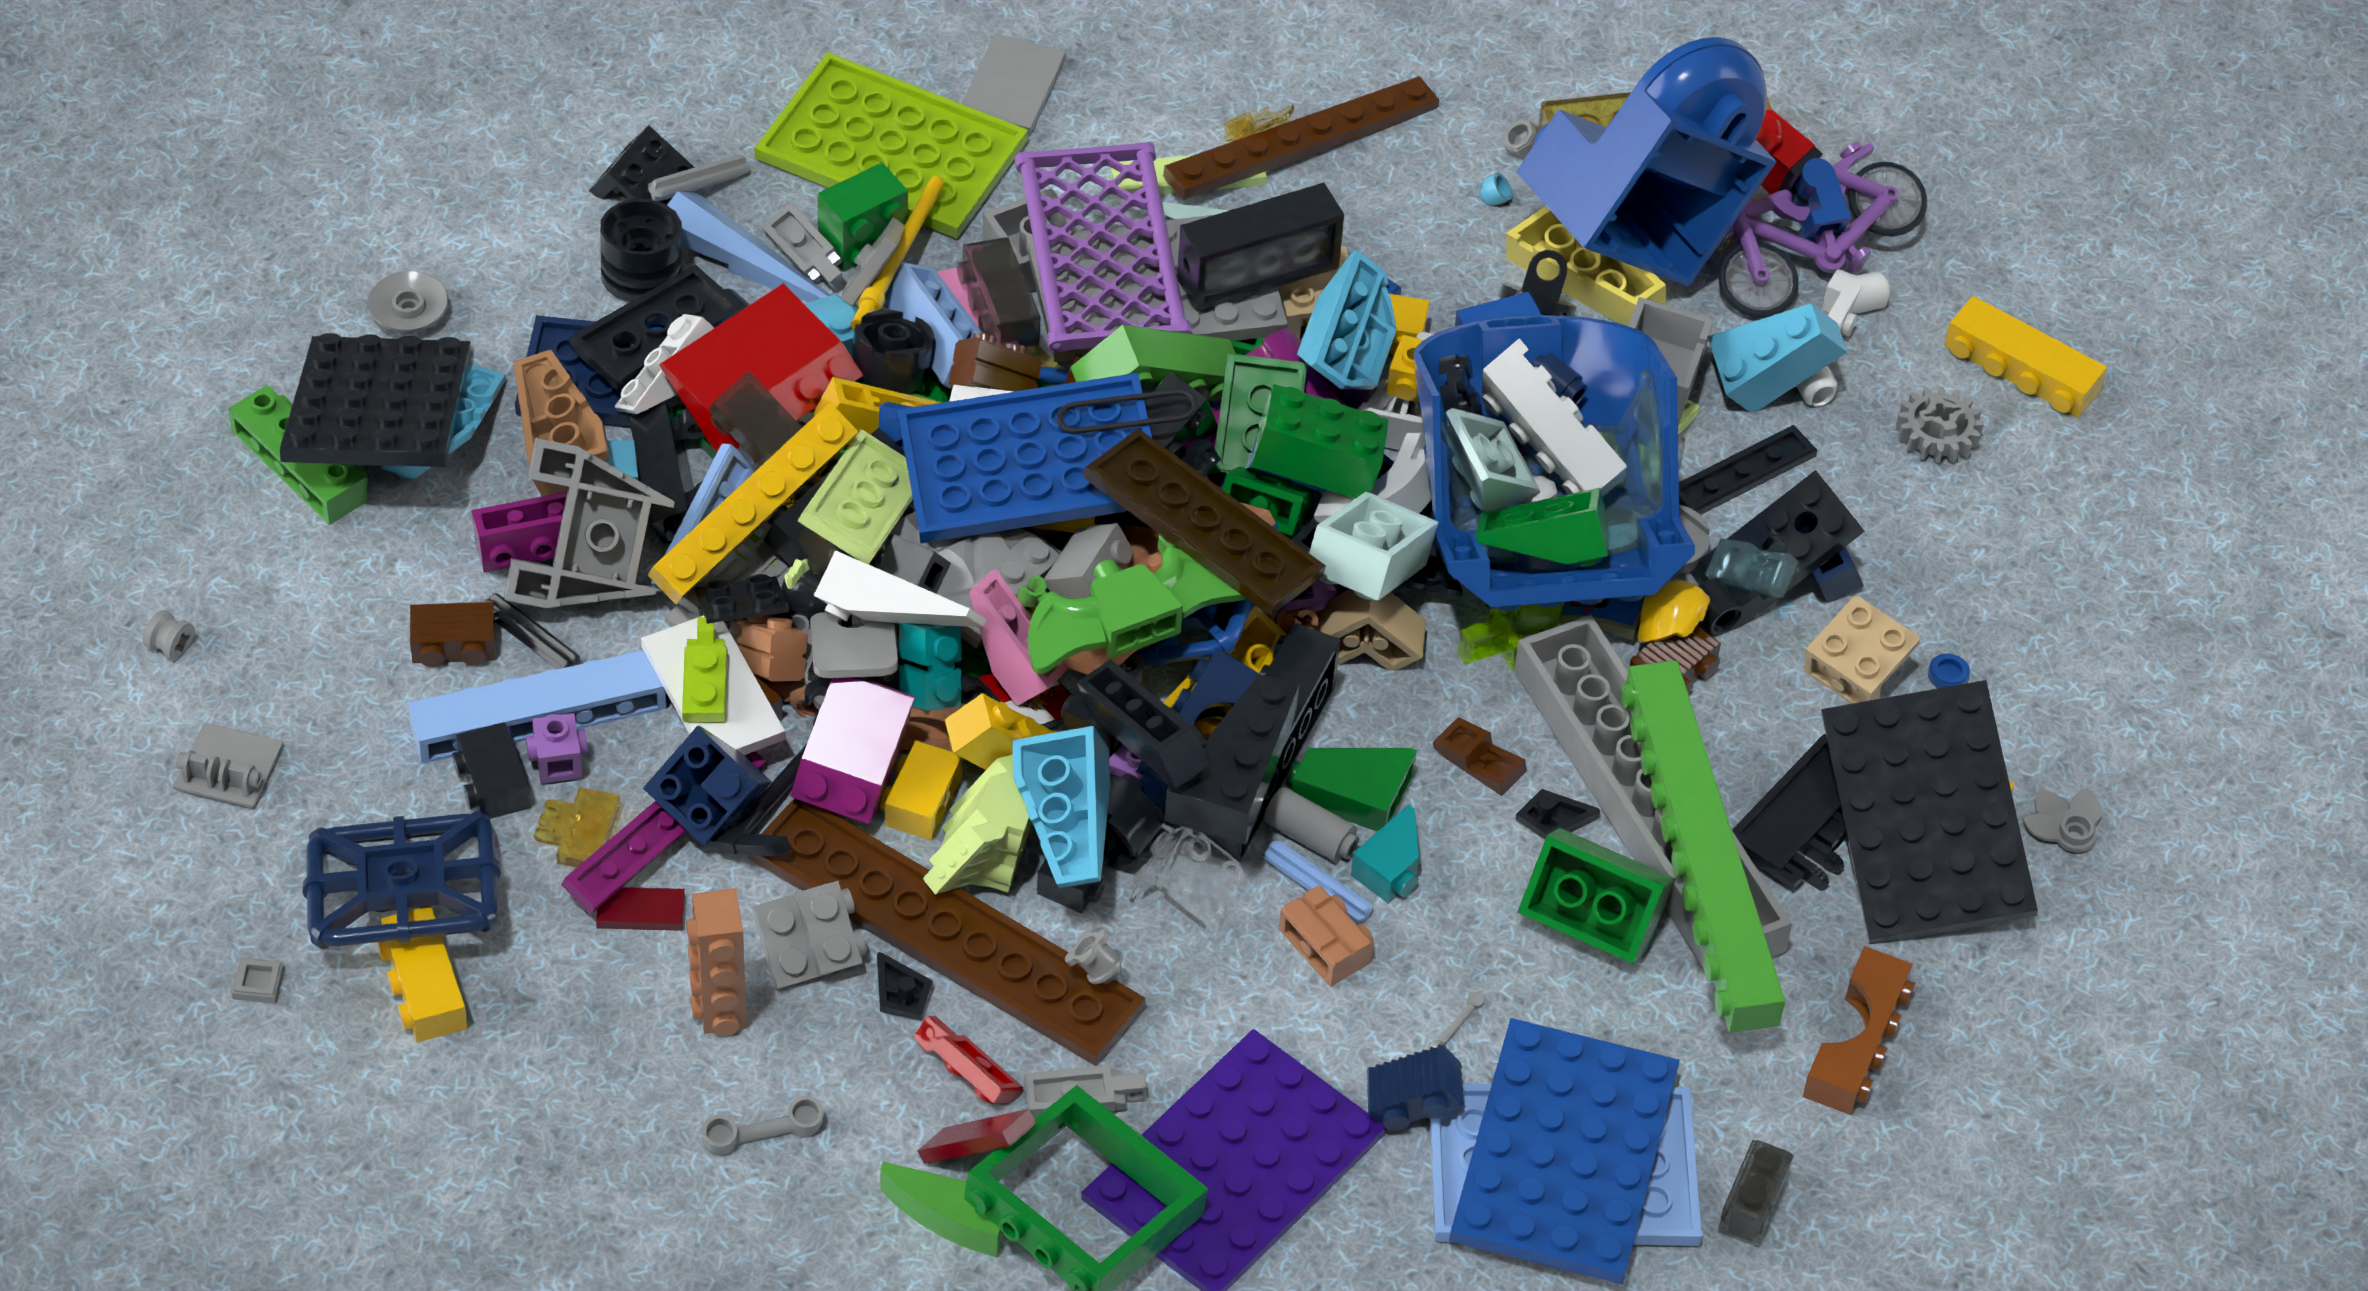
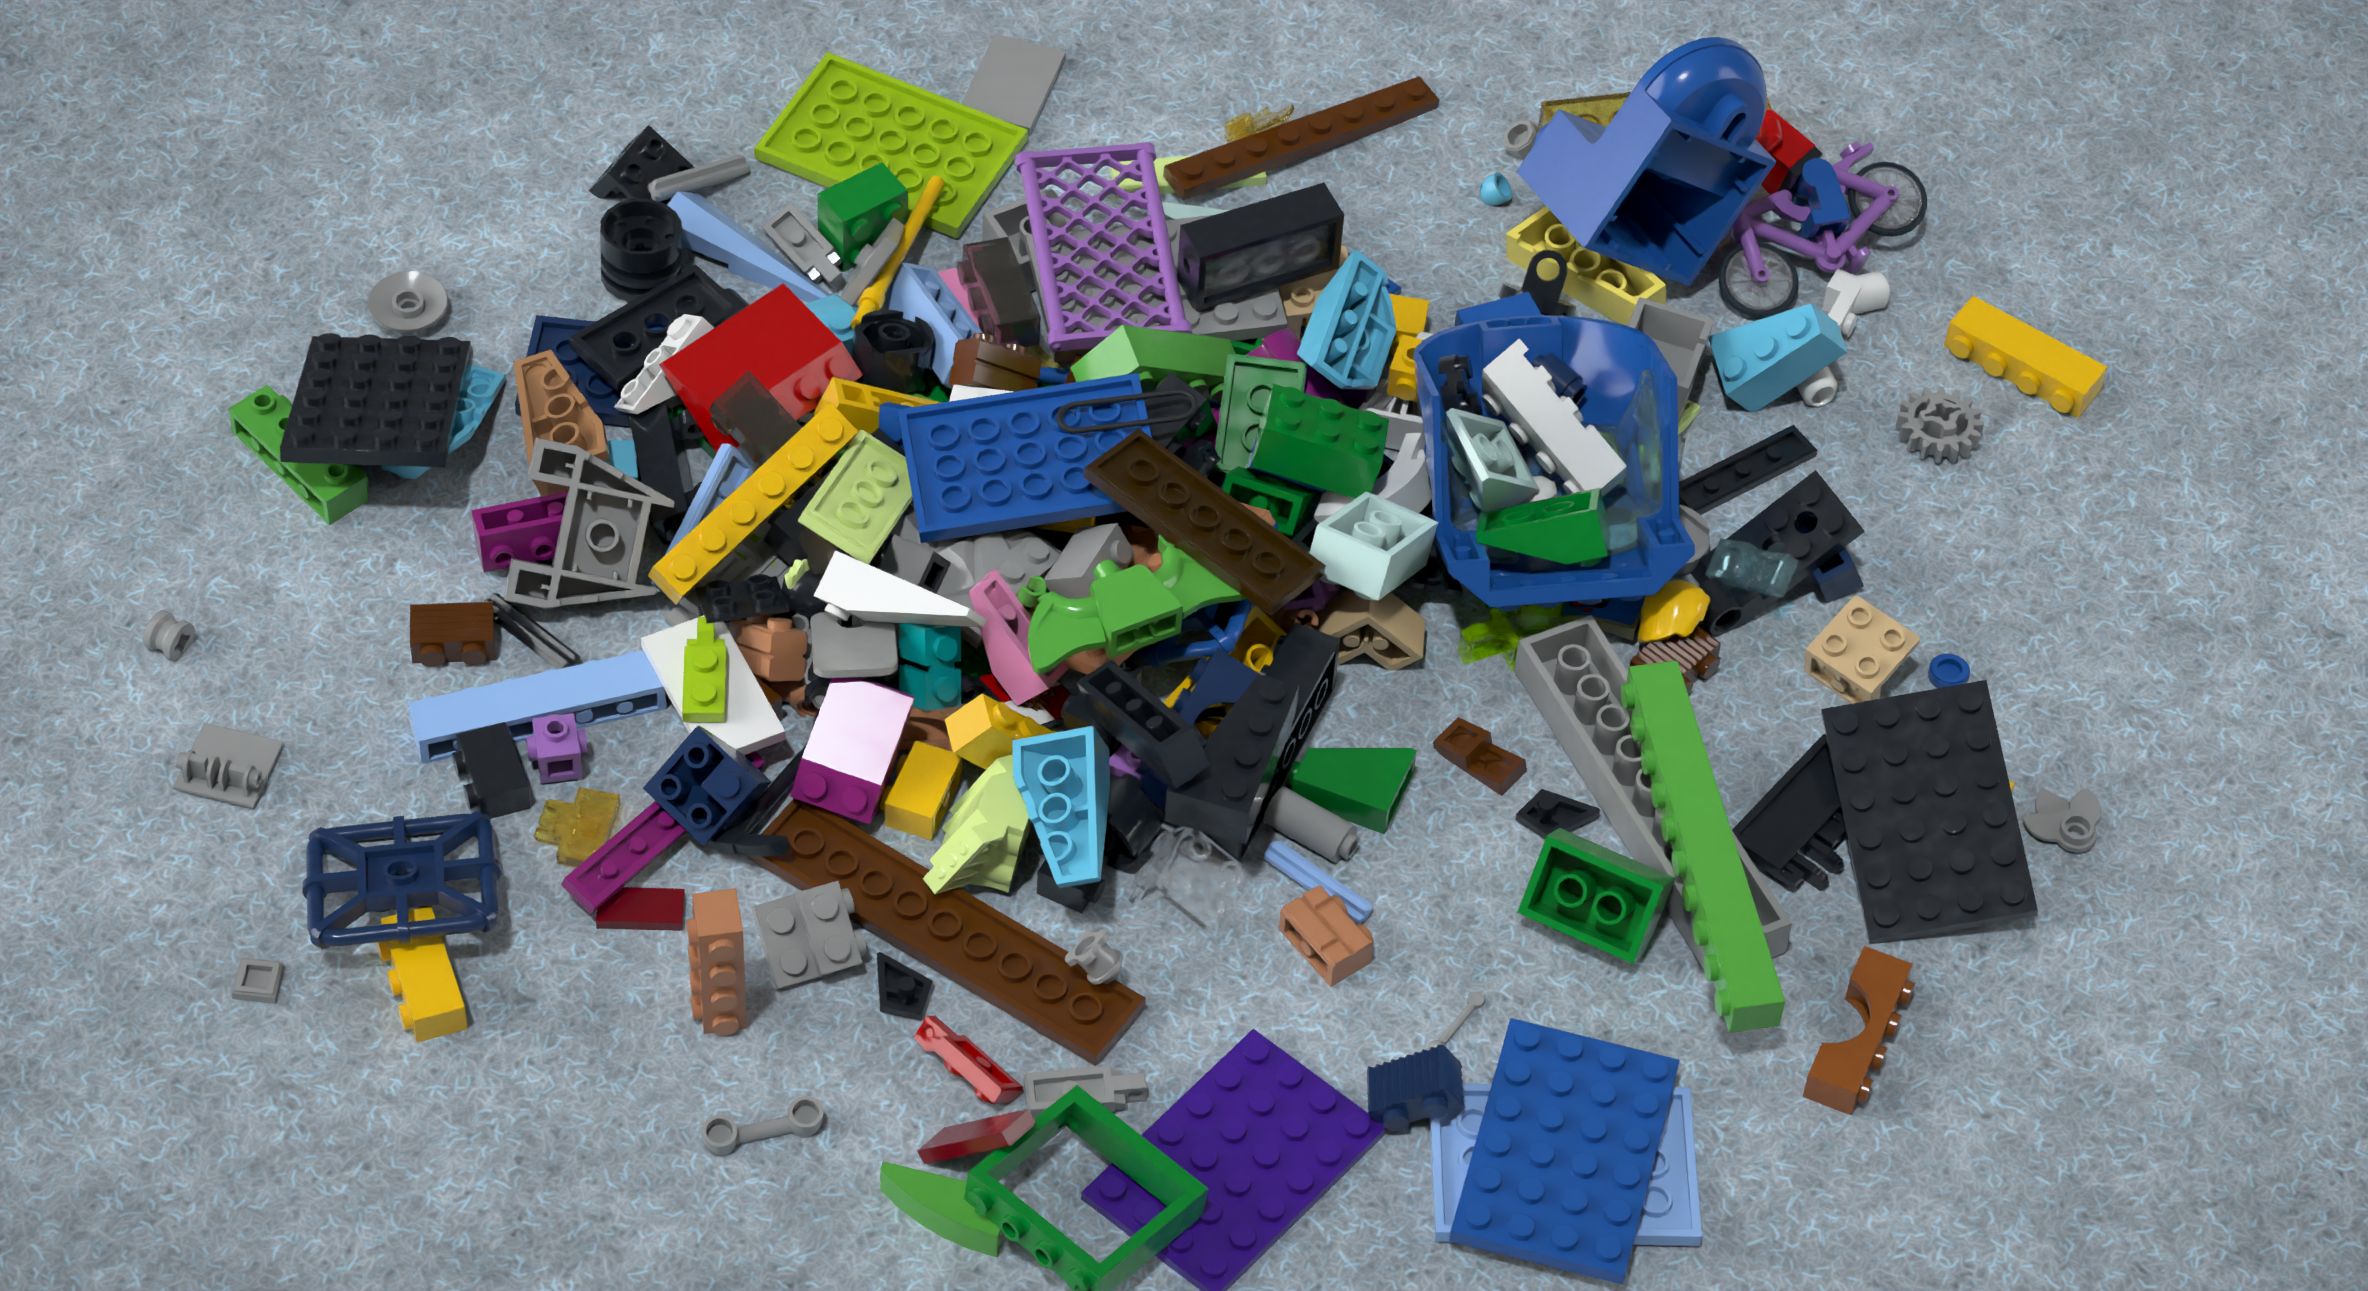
(1389, 858): teal slope -> none
(1755, 1193): clear smoke brick -> none

